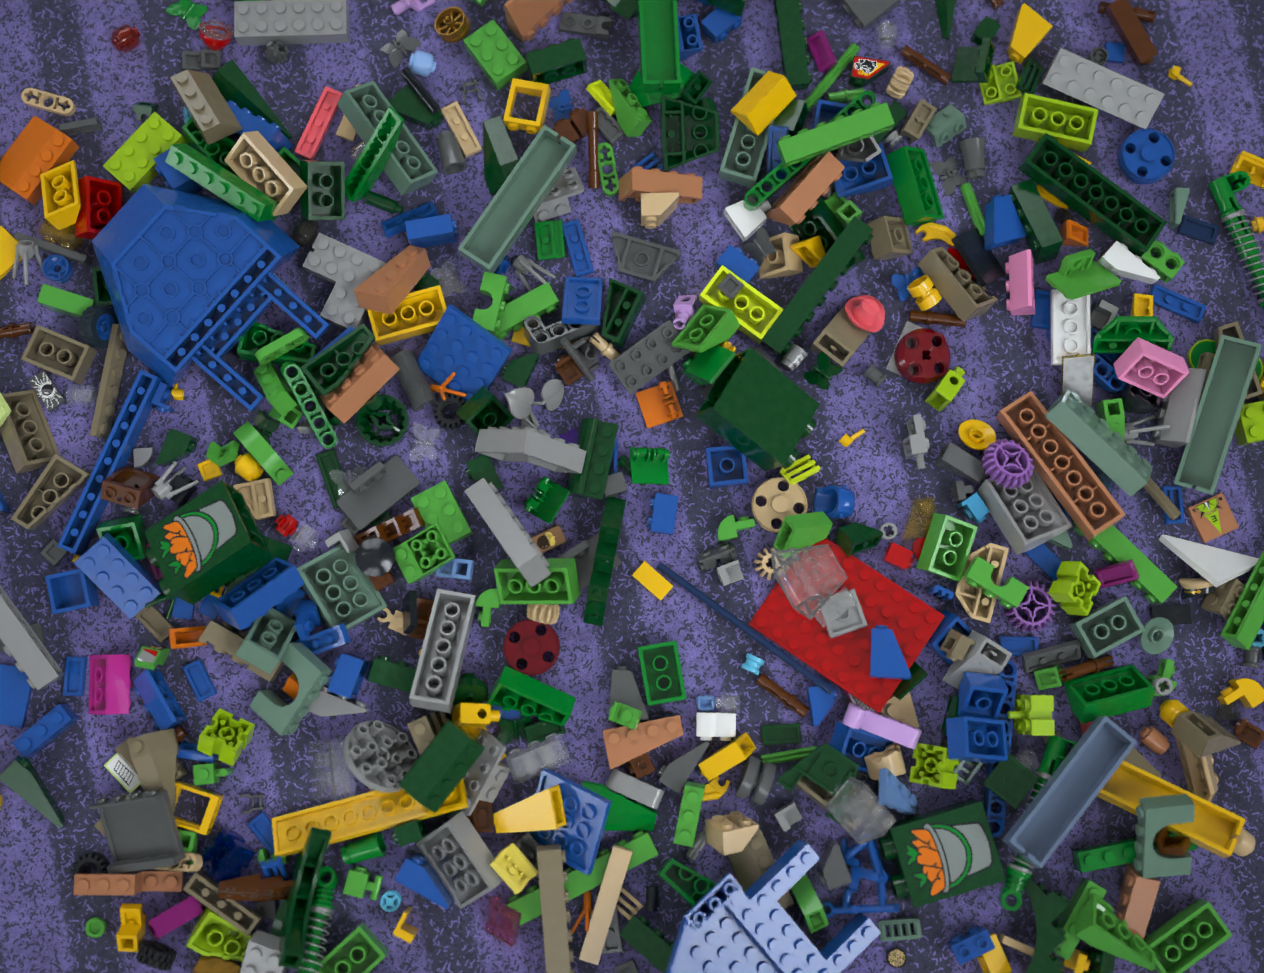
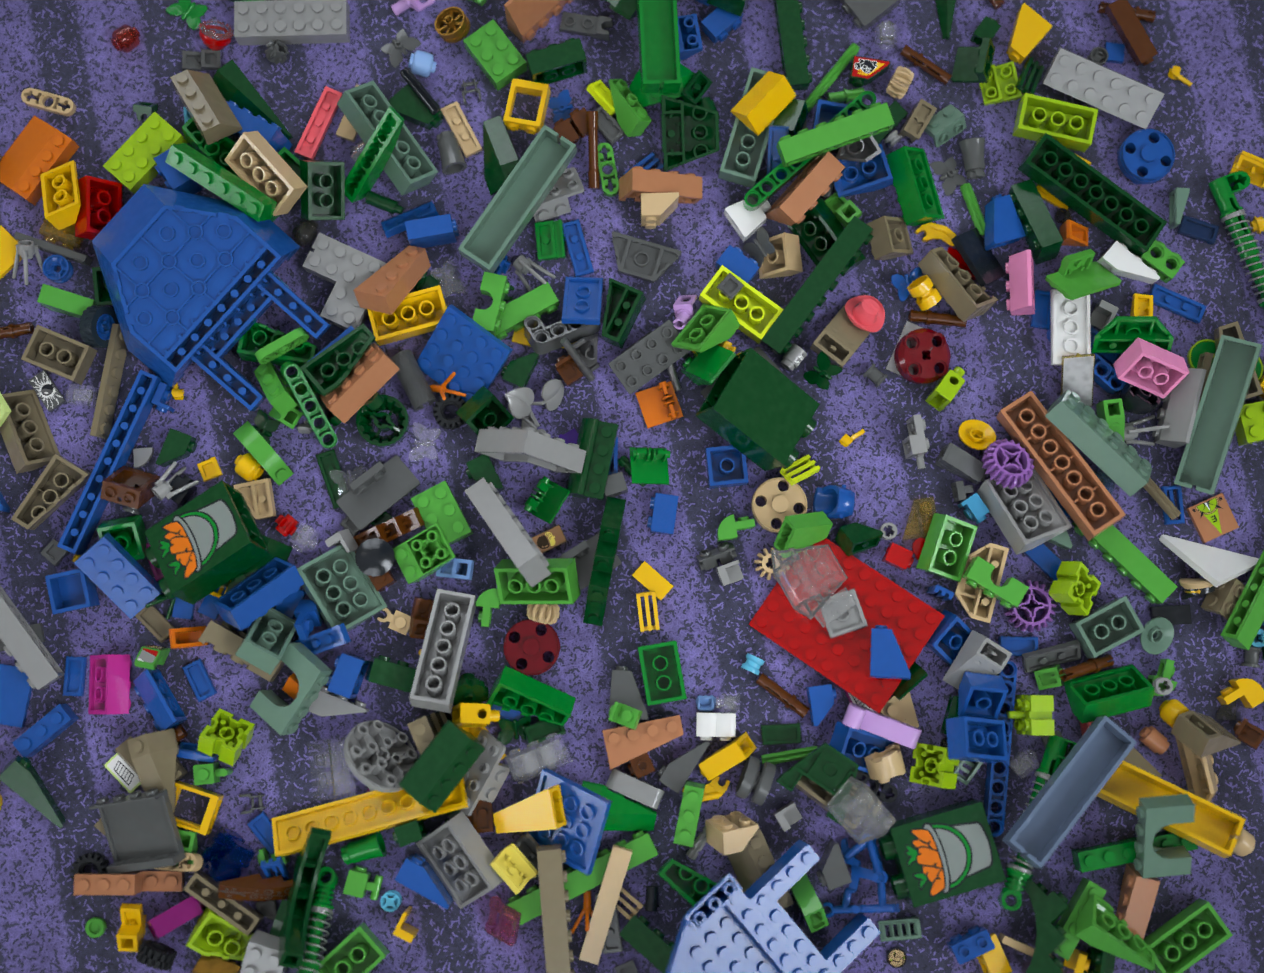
(81, 126): dark grey tile -> none
(223, 454): bright green bracket -> none
(409, 612): black tile -> none
(605, 348): tan pin -> none
(644, 628): none -> yellow tile
(745, 628): dark blue piece -> none
(810, 250): yellow slope -> none
(821, 51): magenta tile -> none
(895, 794): medium blue wing -> none
(956, 645): dark tan brick -> none
(1011, 781): dark green tile -> none
(1117, 573): magenta tile -> none
(1171, 845): reddish brown bracket -> none

